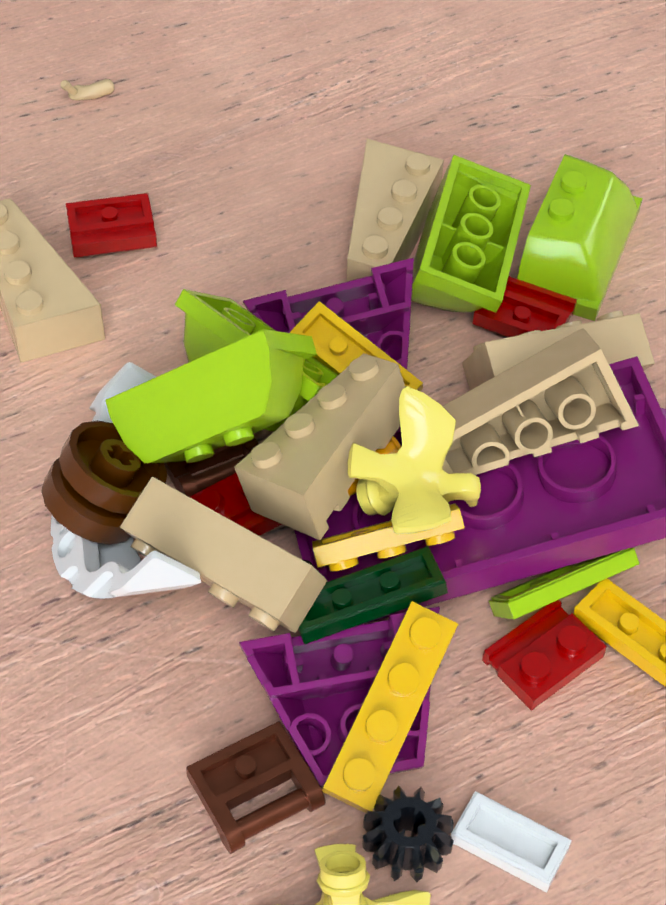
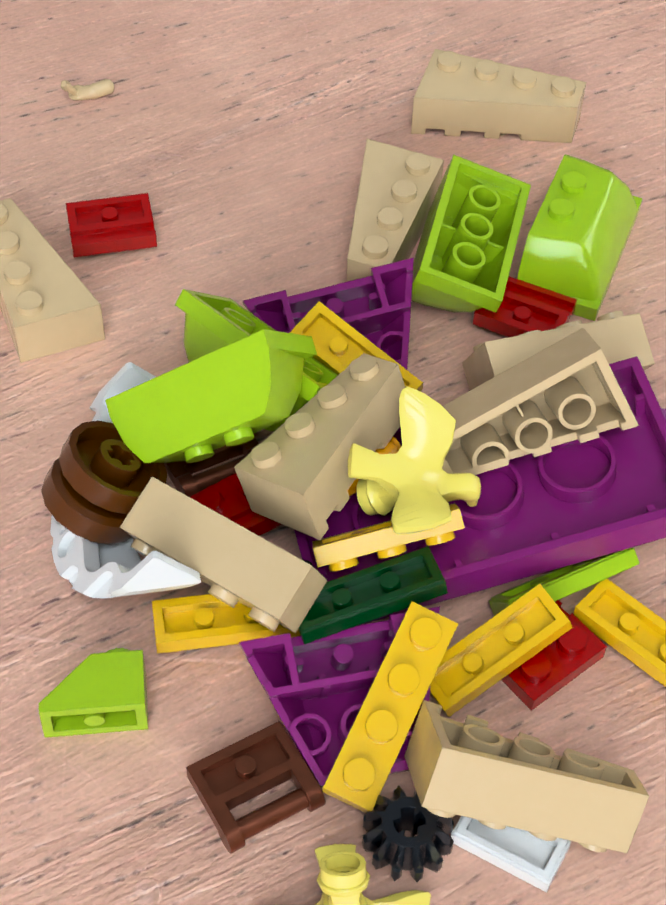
(99, 696): none -> lime slope
(205, 623): none -> yellow plate
(495, 99): none -> tan wedge
(497, 648): none -> yellow plate
(522, 783): none -> tan wedge

